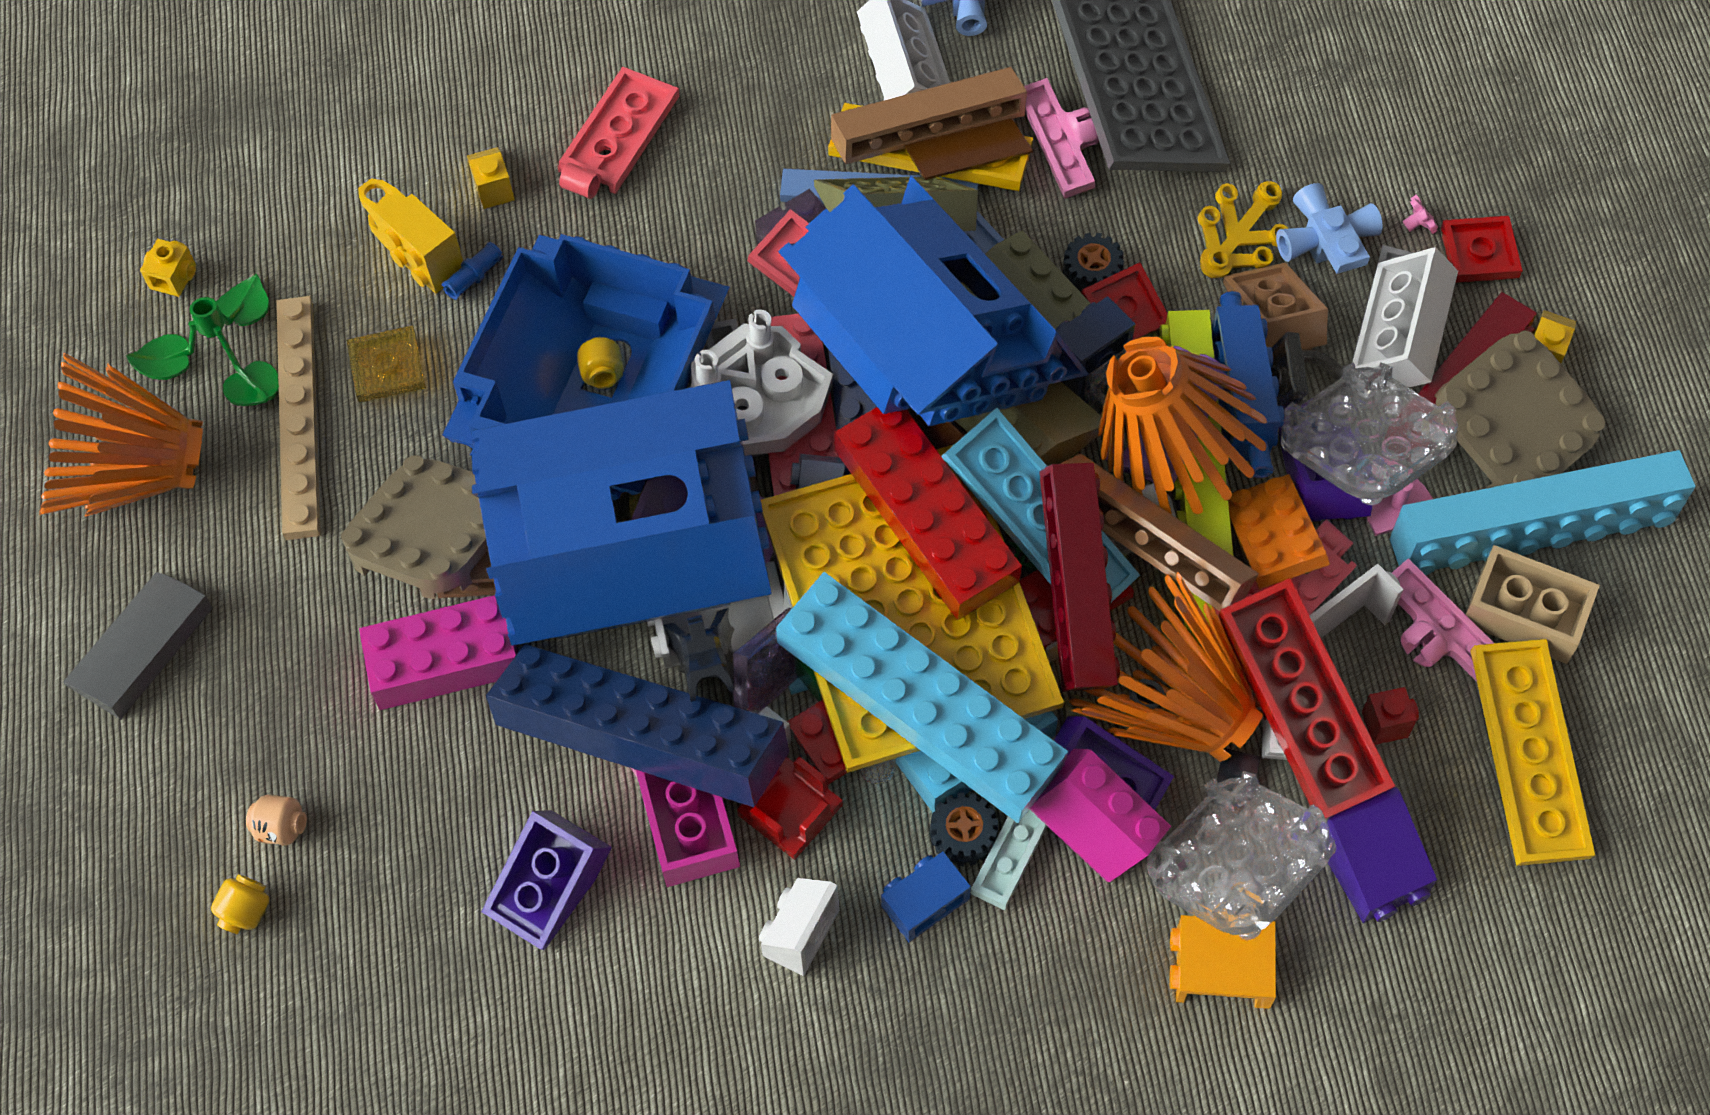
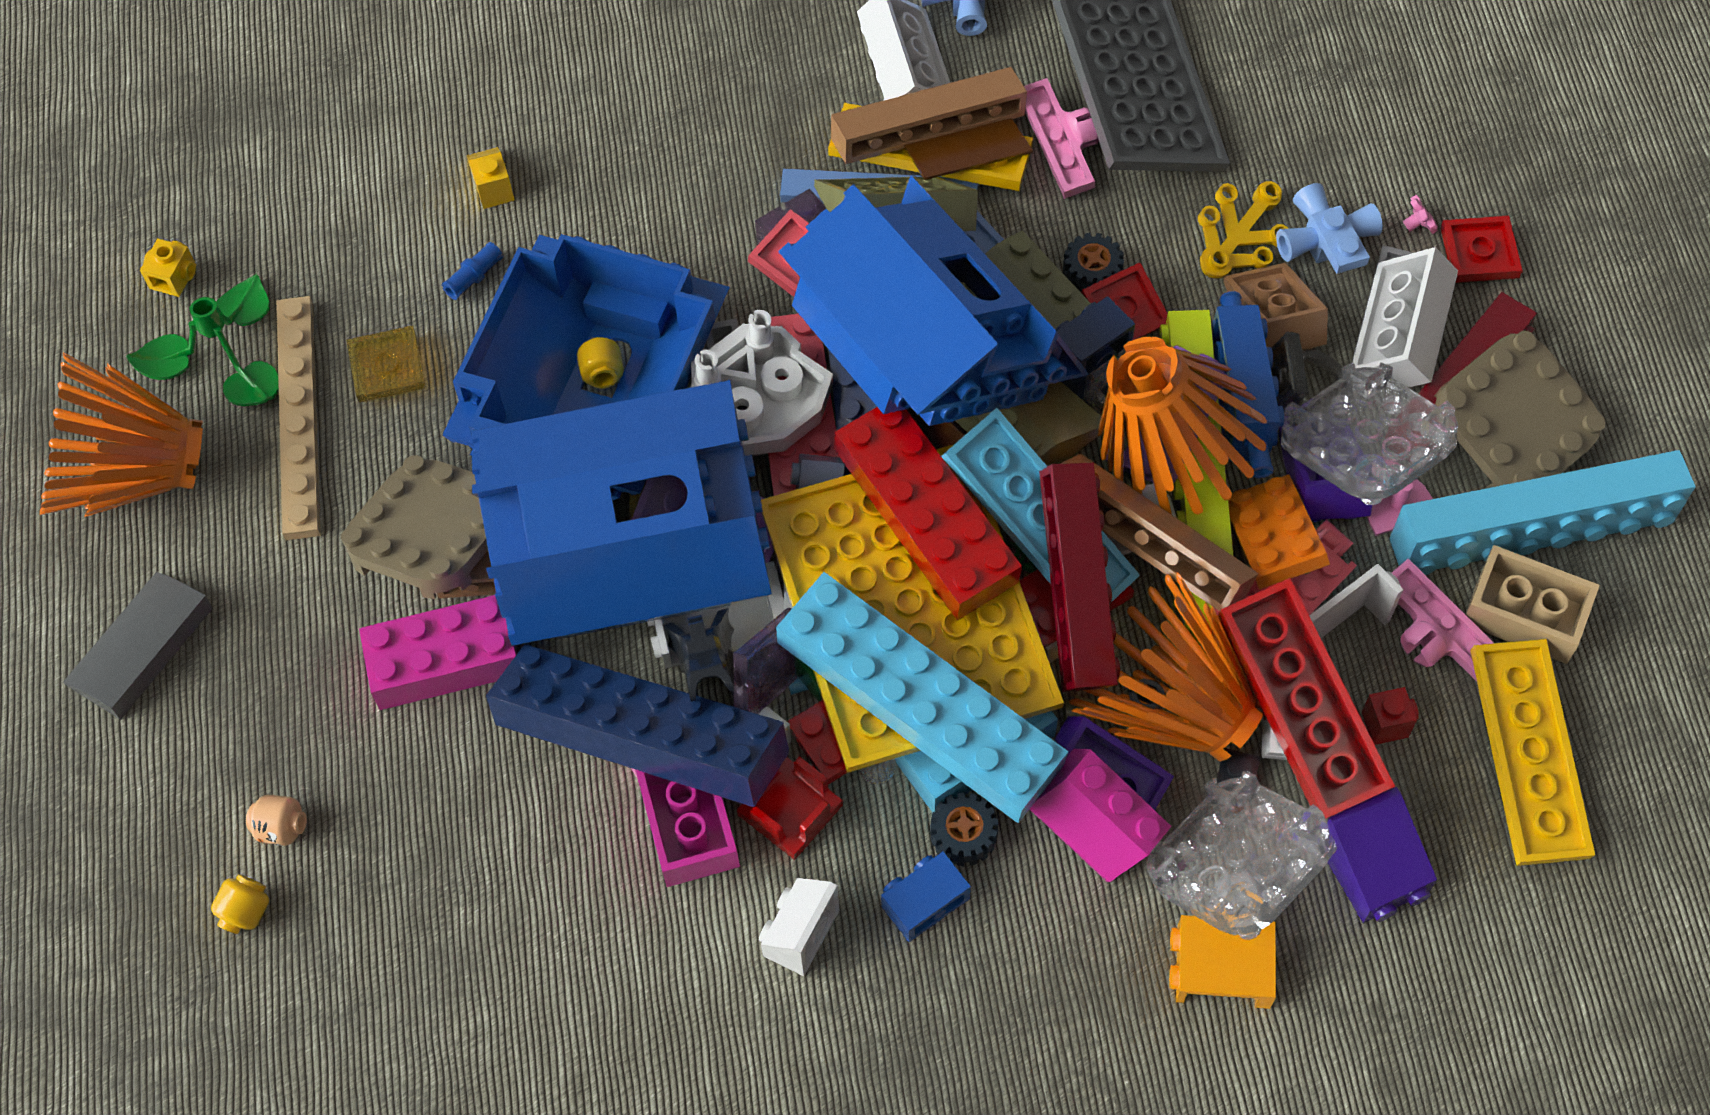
(412, 235): yellow brick -> none
(545, 877): dark purple slope -> none
(619, 123): coral hinge -> none
(1008, 860): light aqua plate -> none
(1555, 333): yellow slope -> none

